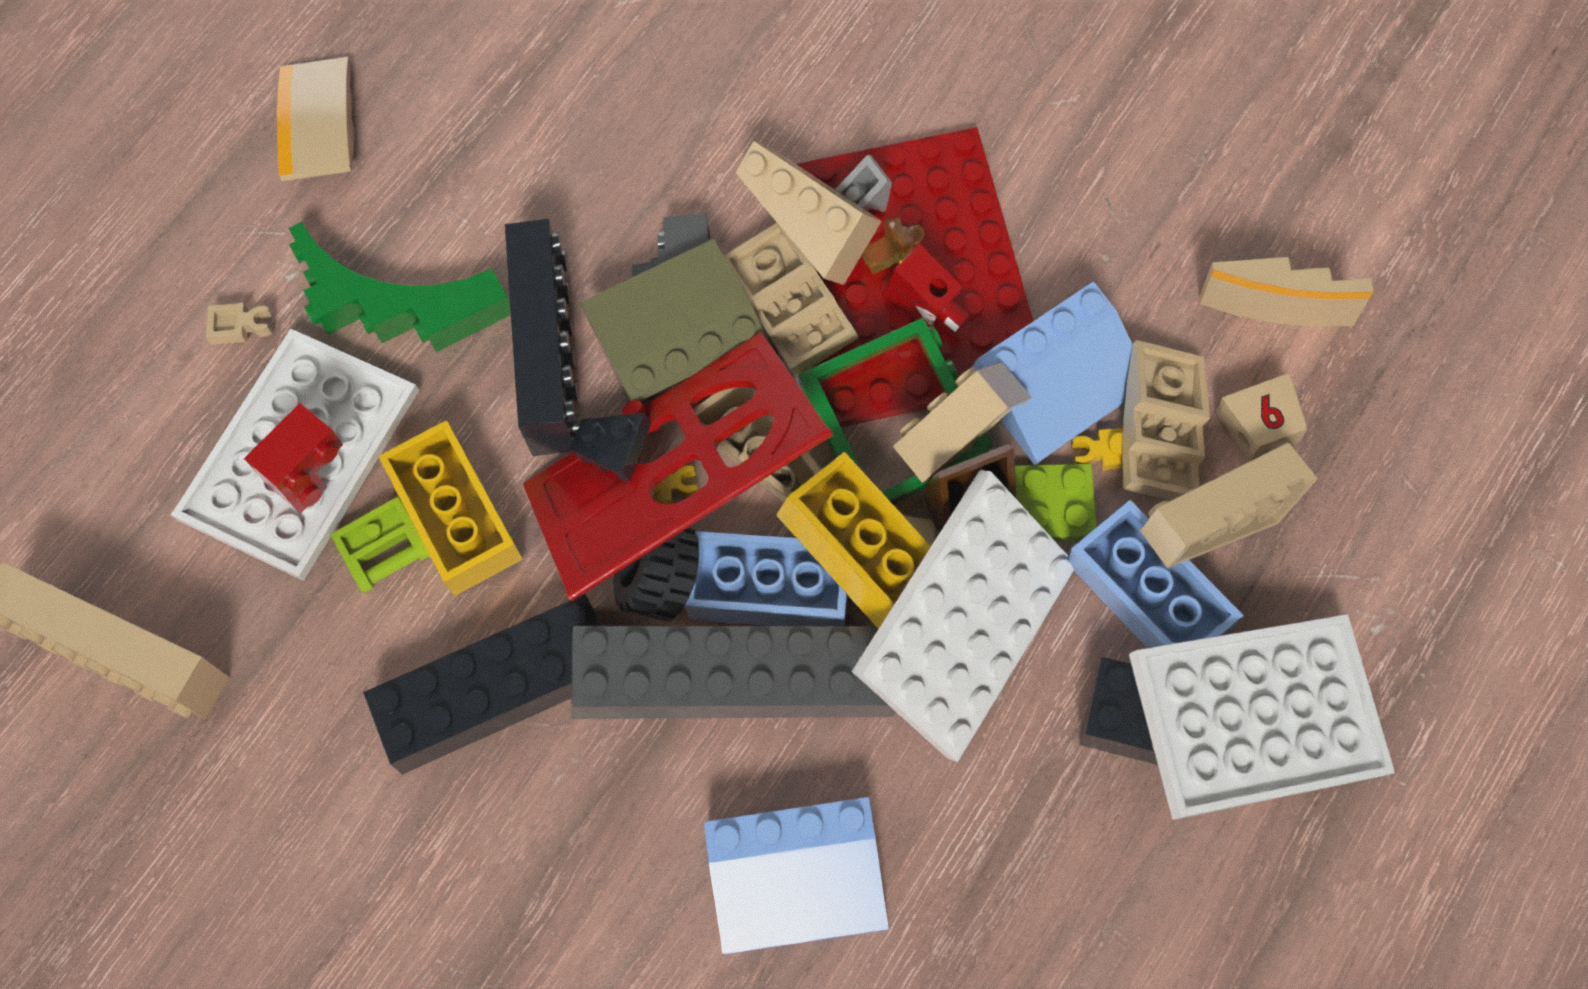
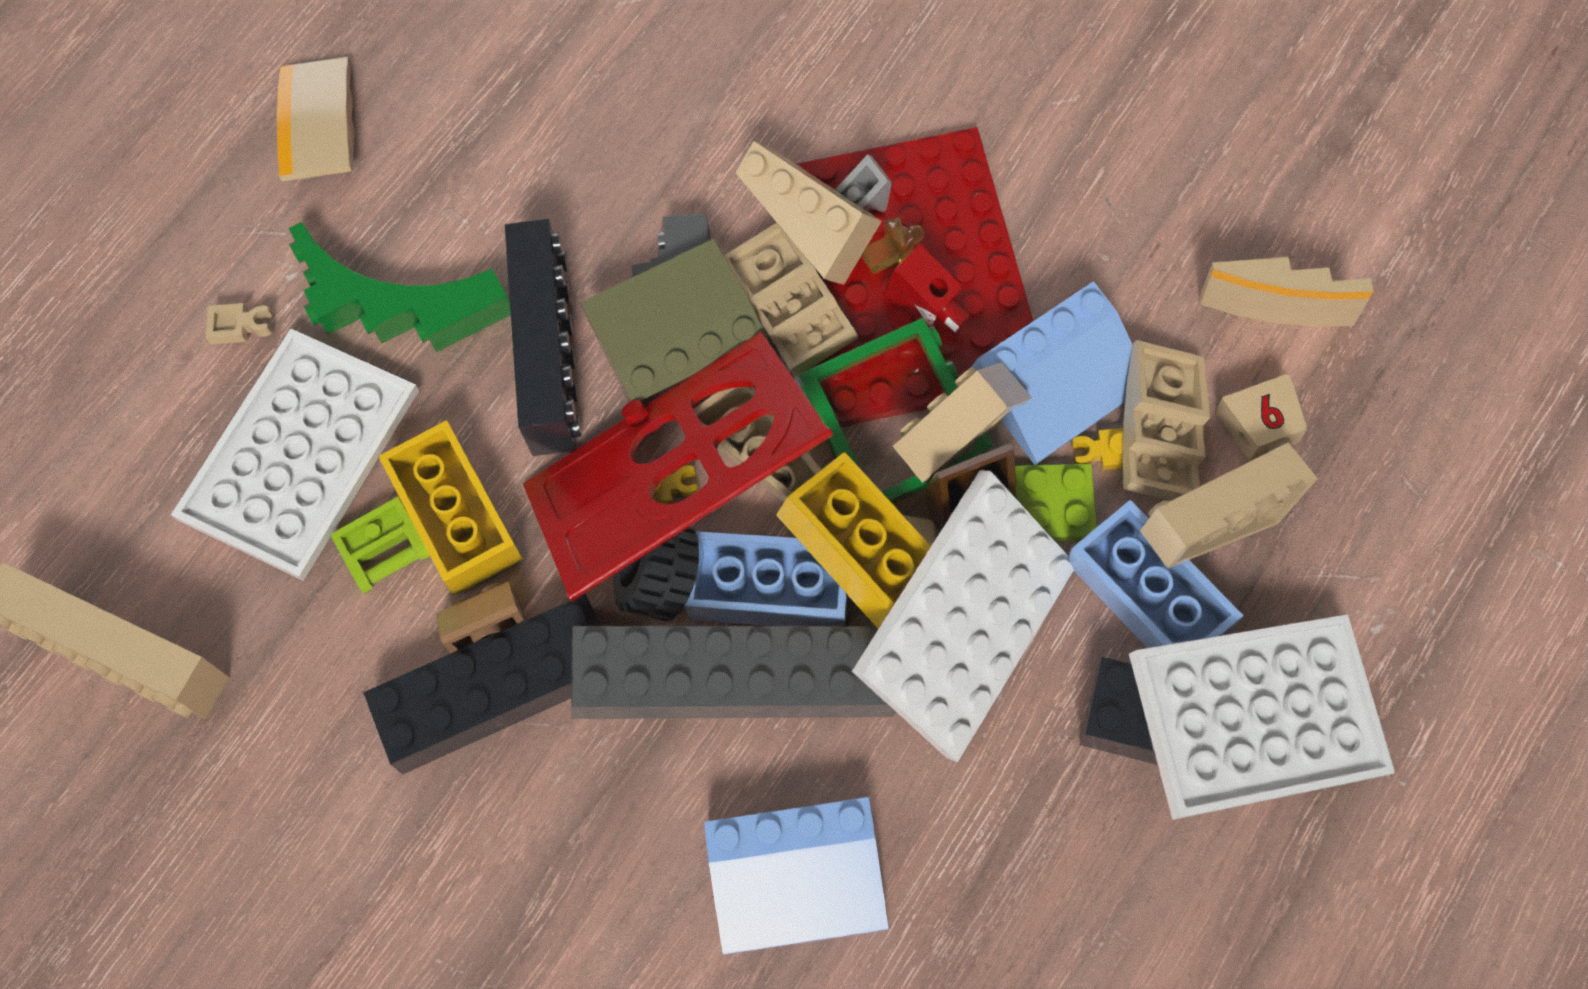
(293, 455): red brick -> none
(479, 617): none -> medium nougat slope
(612, 442): black wing -> none

